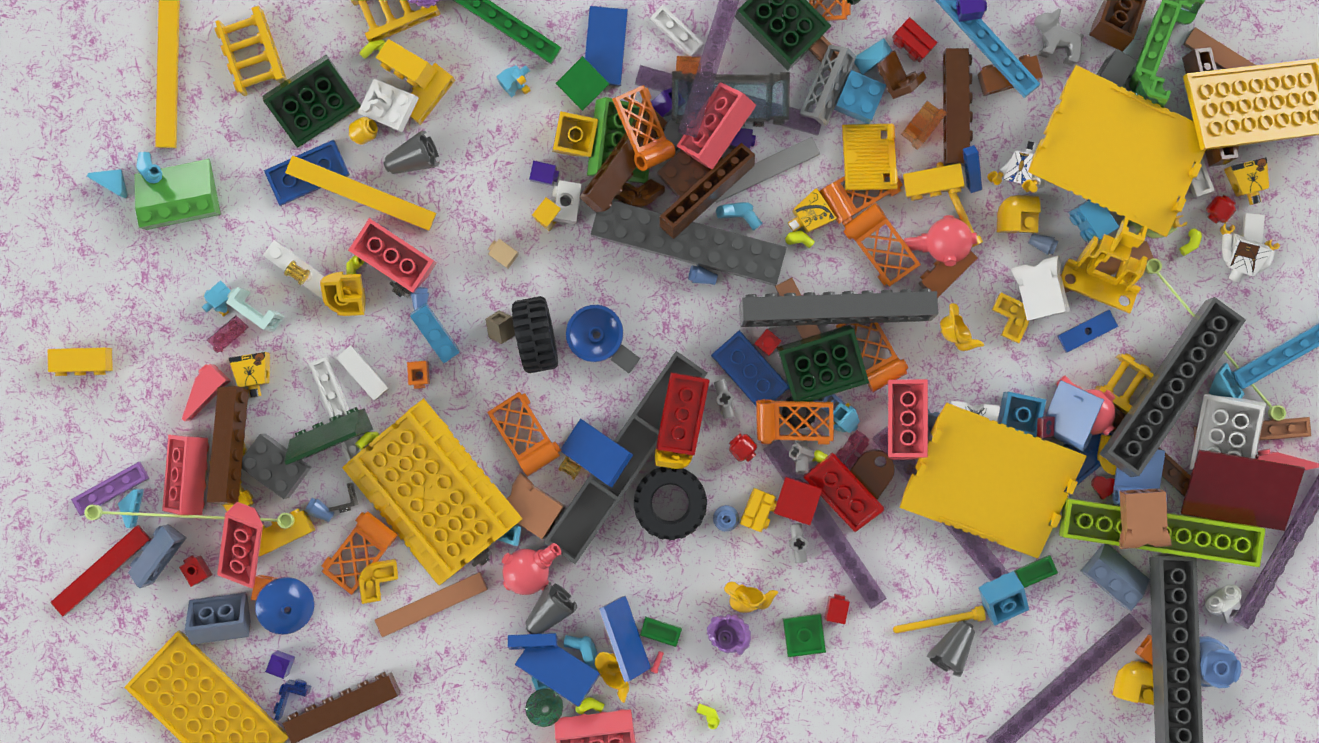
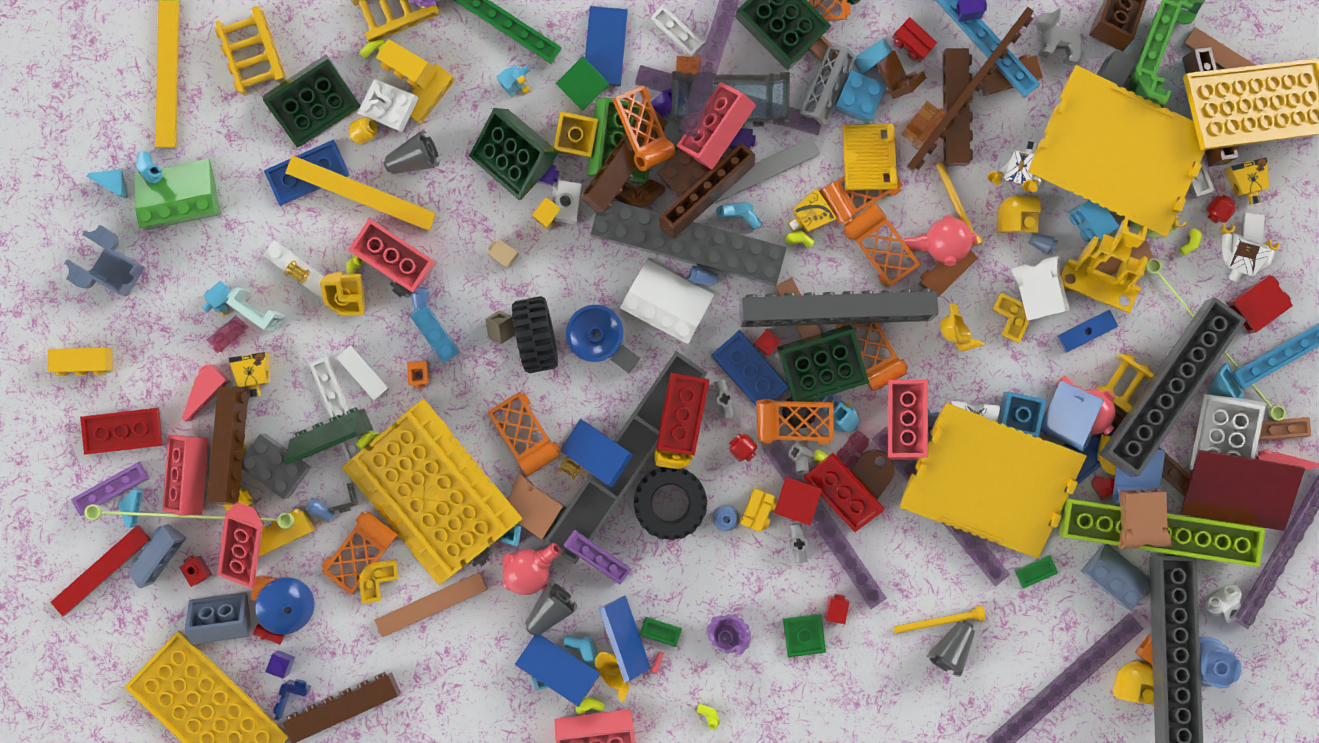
(112, 267): none -> sand blue piece
(121, 431): none -> red plate
(261, 632): none -> red pin
(512, 152): none -> dark green slope
(532, 641): blue piece -> none
(539, 700): clear green dish -> none
(597, 557): none -> medium lavender tile
(666, 301): none -> white slope
(748, 599): yellow hair -> none
(933, 181): yellow brick -> none
(972, 169): blue piece -> none
(976, 84): none -> reddish brown plate
(1003, 598): dark azure brick -> none
(1045, 426): dark red tile -> none
(1261, 303): none -> red panel

